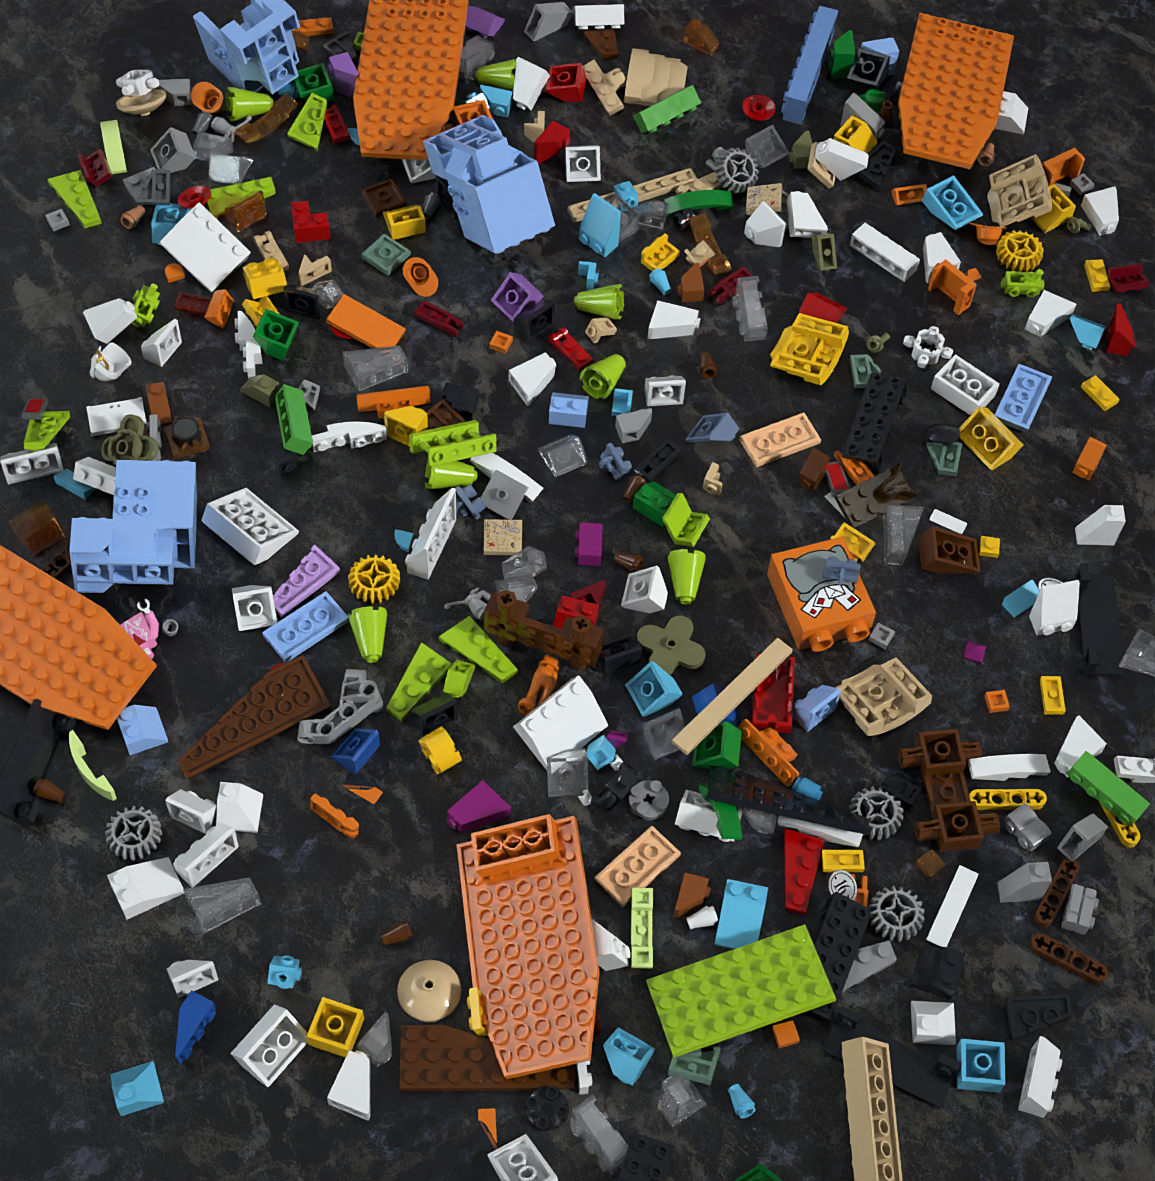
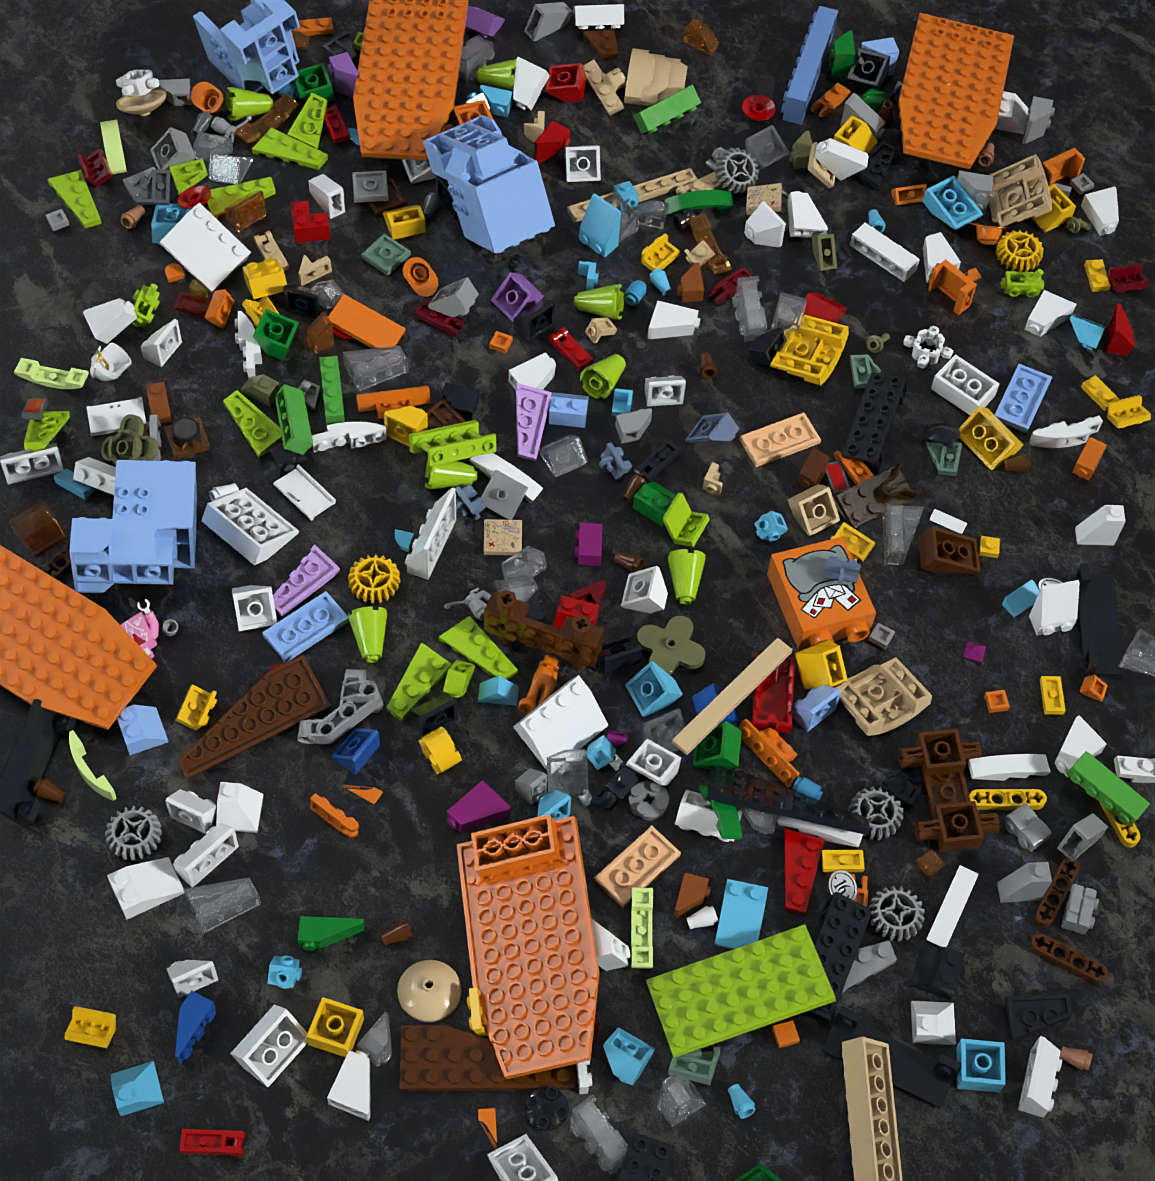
(50, 377): none -> yellowish green slope
(91, 1027): none -> yellow bracket
(188, 174): none -> lime wing
(196, 707): none -> yellow bracket
(197, 289): none -> clear yellow slope
(211, 1142): none -> red plate
(221, 491): none -> white cone
(253, 423): none -> lime wing
(289, 149): none -> lime wing
(303, 488): none -> white door
(320, 334): none -> clear orange slope
(324, 931): none -> green slope
(328, 195): none -> white slope
(331, 390): none -> bright green brick
(370, 186): none -> light grey plate
(455, 298): none -> light grey slope
(498, 691): none -> medium azure slope
(531, 415): none -> lavender wing
(531, 785): none -> light grey slope
(556, 804): none -> medium azure slope
(635, 292): none -> dark azure brick
(655, 762): none -> white slope
(765, 346): none -> black slope
(770, 526): none -> medium azure brick
(789, 312): none -> clear slope
(814, 509): none -> tan slope
(821, 665): none -> yellow slope
(830, 100): none -> orange hinge
(876, 221): none -> medium azure cone
(977, 186): none -> light grey slope
(1018, 464): none -> reddish brown cone
(1038, 119): none -> light grey slope
(1060, 435): none -> white slope
(1077, 1057): none -> nougat cone
(1093, 687): none -> orange slope
(1127, 412): none -> yellow bracket

